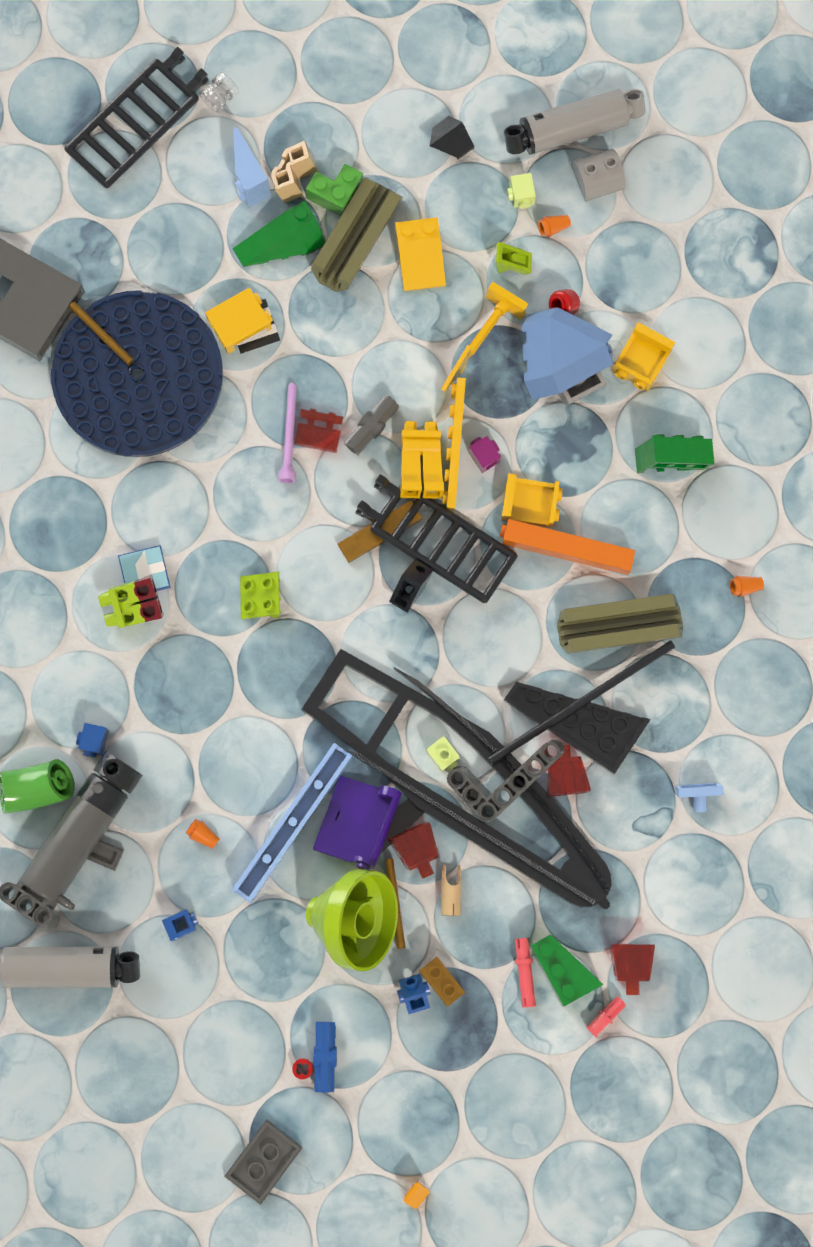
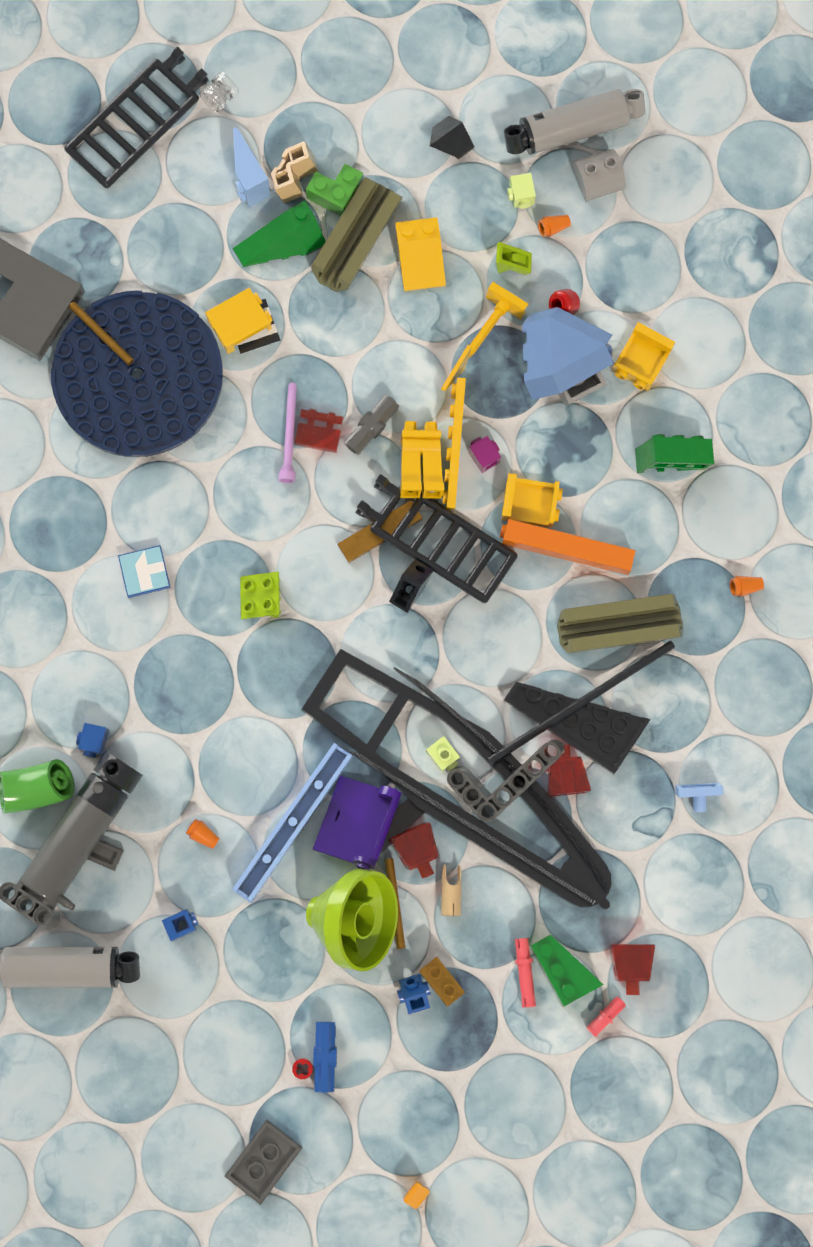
(126, 606): lime hips -> none

